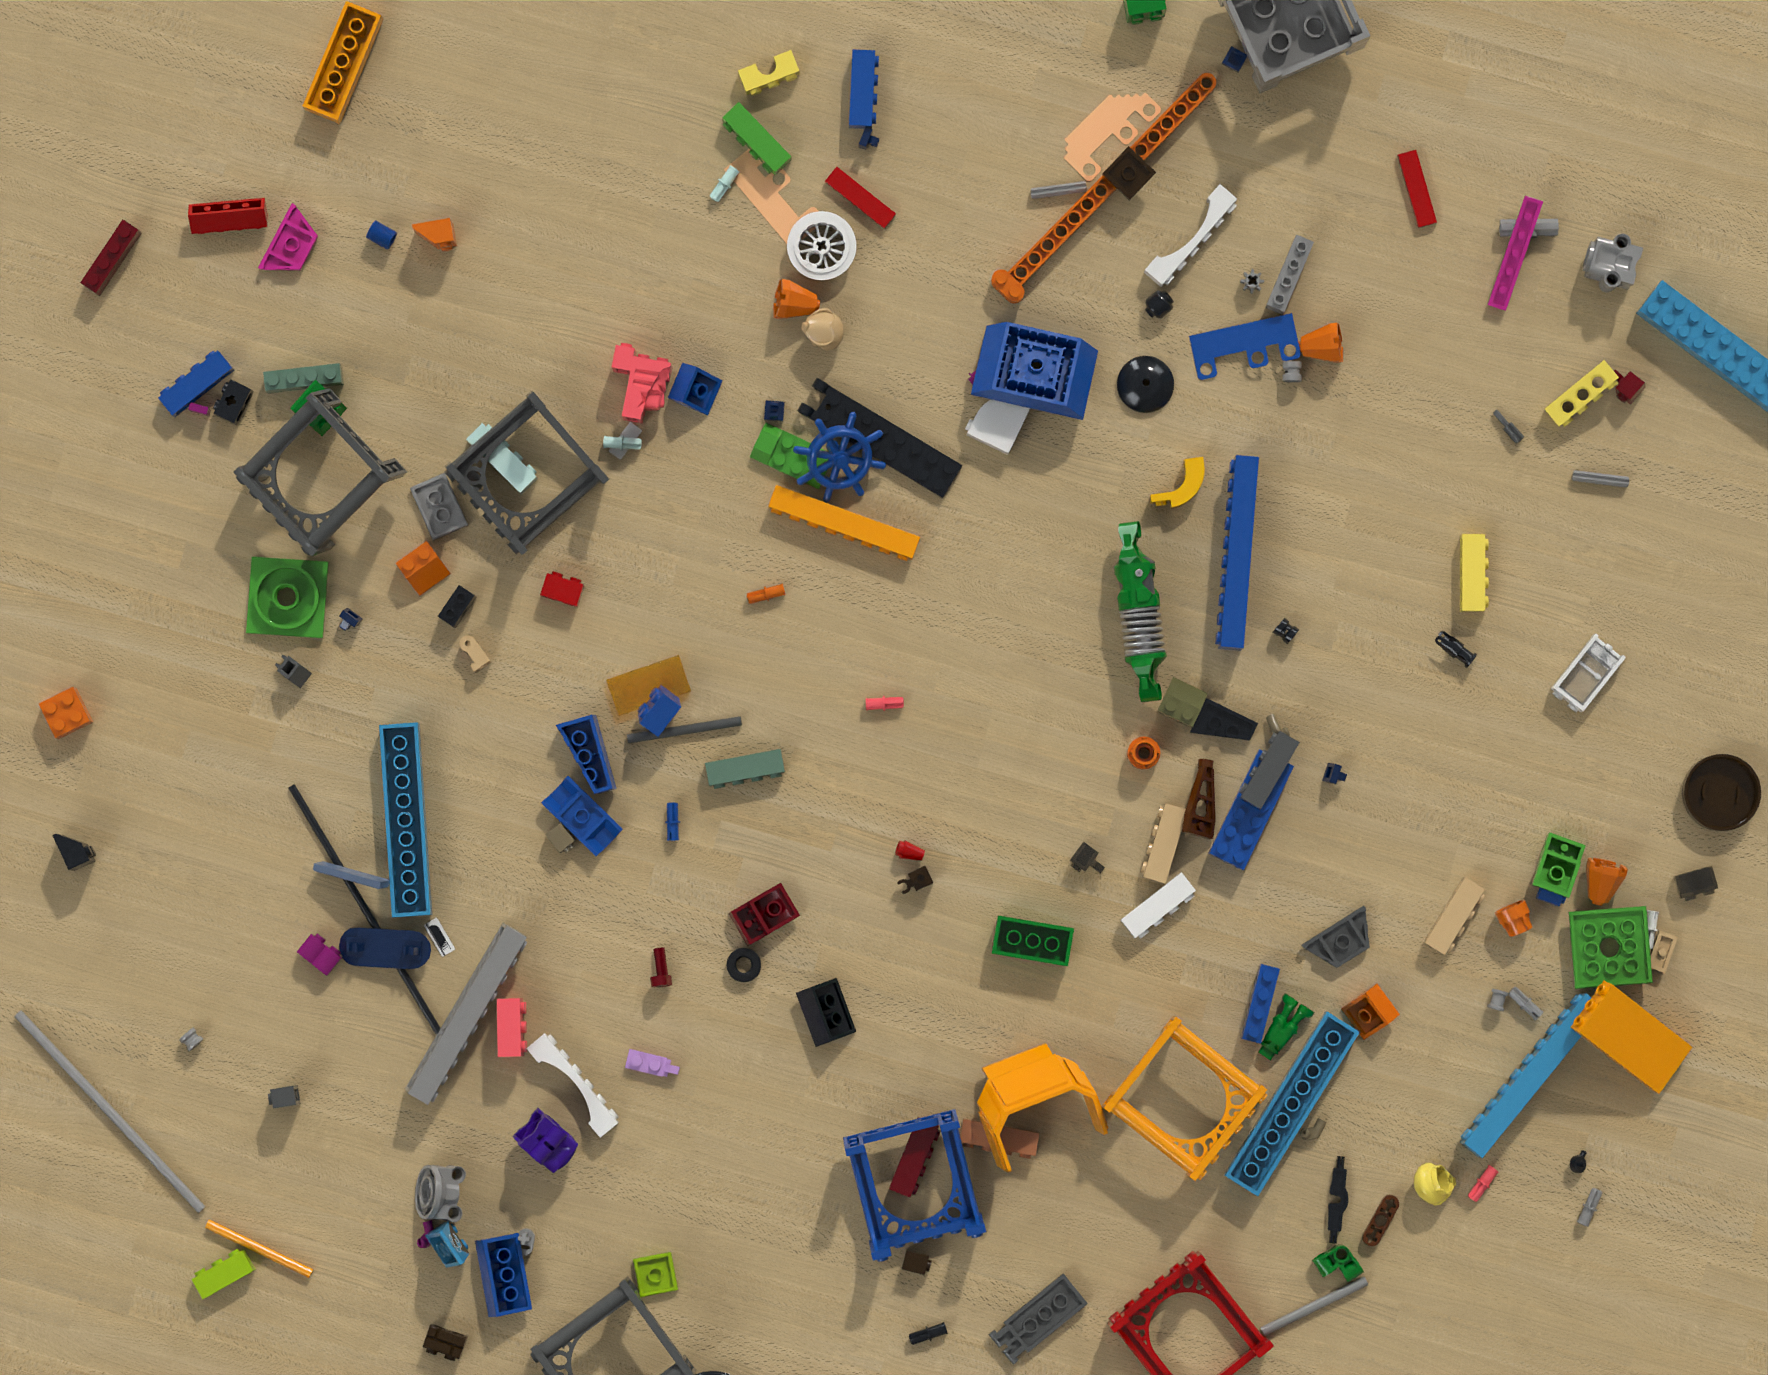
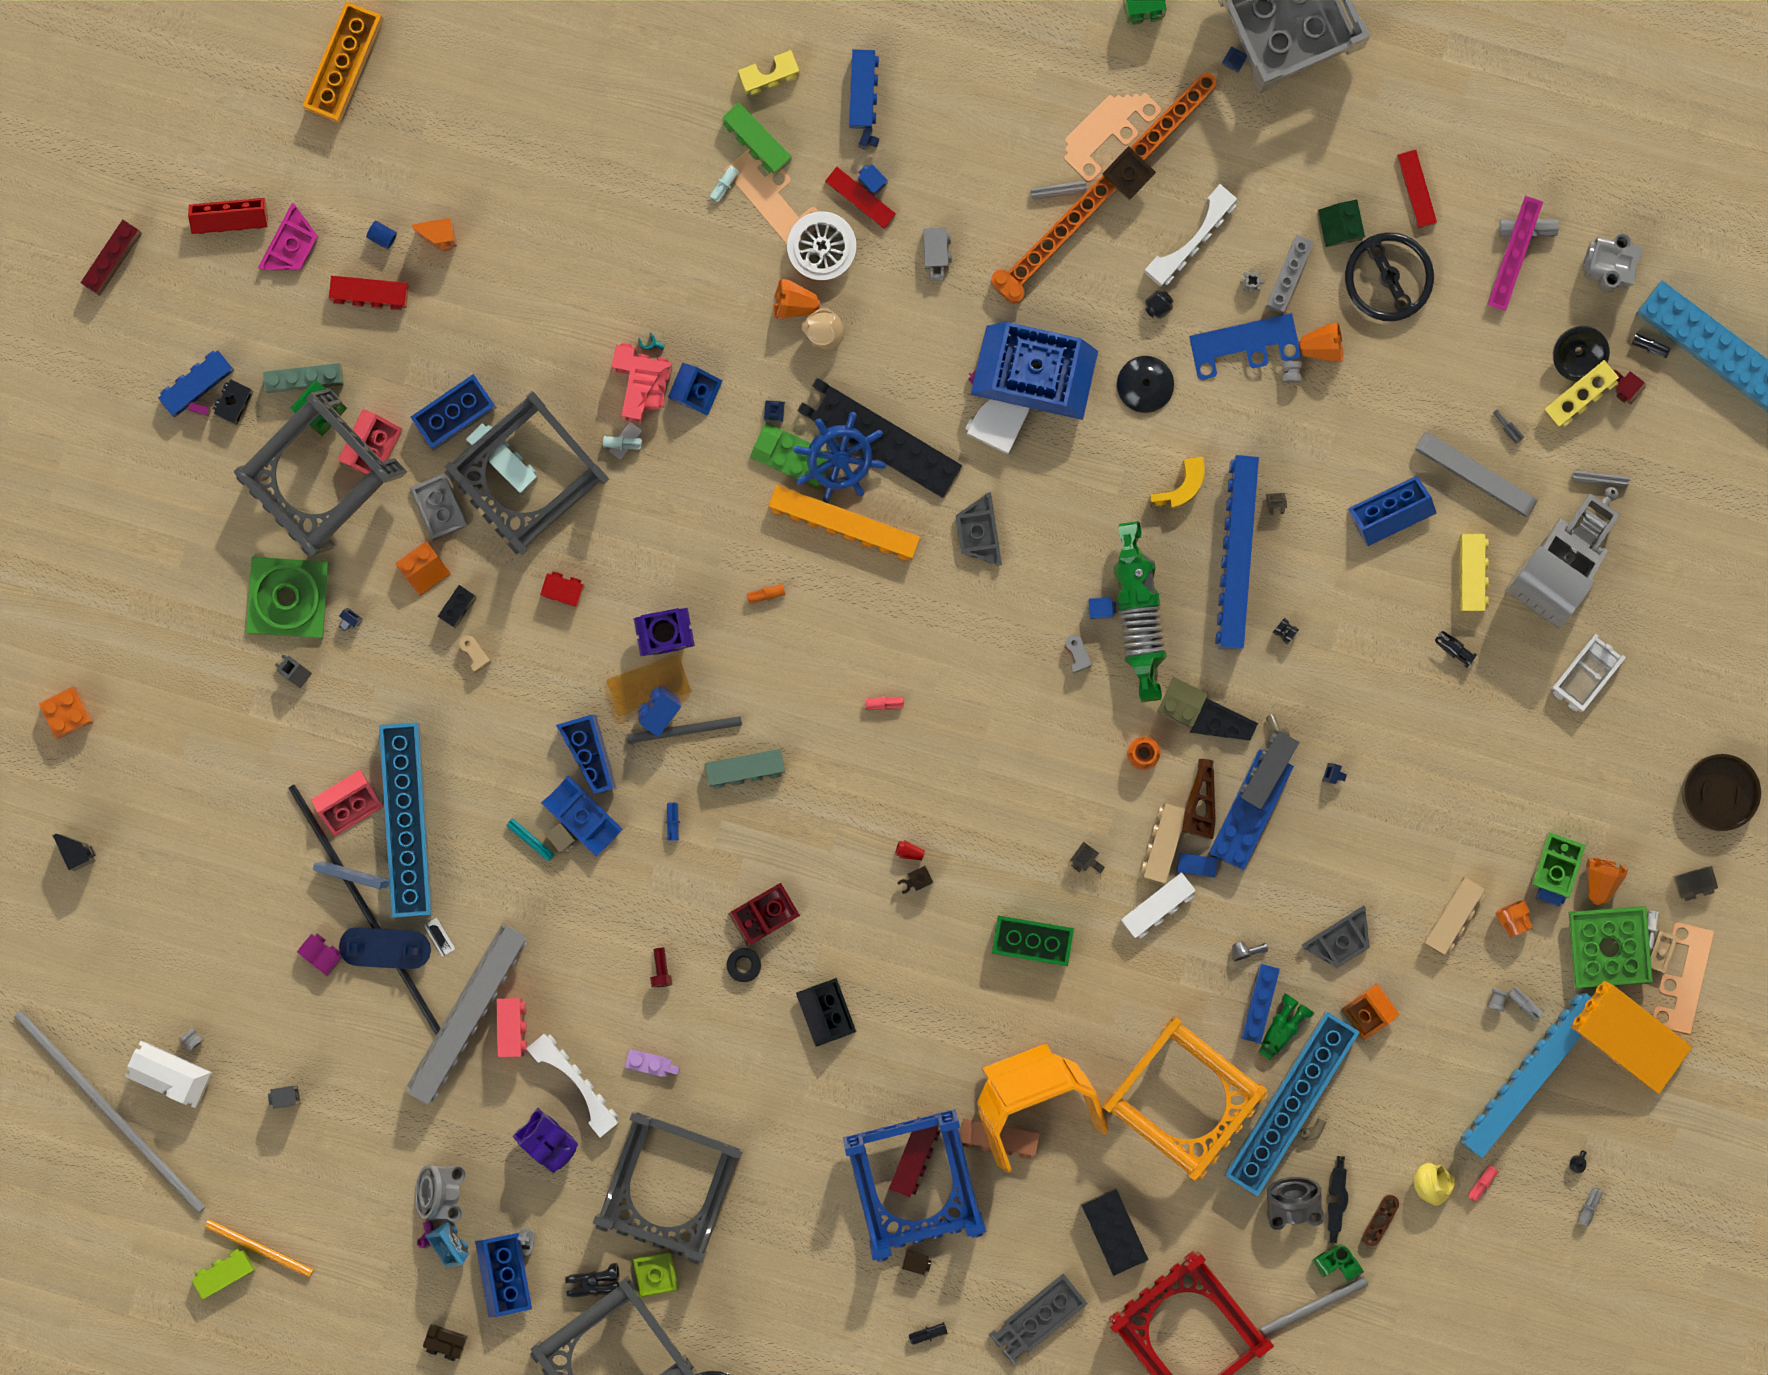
(168, 1074): none -> white brick
(347, 803): none -> coral slope
(368, 291): none -> red brick
(377, 434): none -> coral slope
(453, 412): none -> blue brick
(528, 838): none -> teal axle
(590, 1282): none -> black piece
(609, 1215): none -> dark grey arch
(646, 625): none -> dark purple piece
(655, 344): none -> teal piece
(872, 179): none -> blue brick
(936, 251): none -> light grey brick
(978, 531): none -> dark grey wing
(1075, 645): none -> light grey leg
(1101, 608): none -> blue brick
(1114, 1232): none -> black brick
(1197, 865): none -> blue tile
(1241, 951): none -> flat silver bar
(1276, 500): none -> clear smoke tile
(1294, 1202): none -> flat silver piece
(1341, 223): none -> dark green slope
(1376, 241): none -> black piece
(1392, 510): none -> blue slope
(1476, 474): none -> light grey beam
(1564, 564): none -> light grey piece
(1577, 364): none -> black dish
(1651, 345): none -> black axle
(1690, 984): none -> light nougat piece

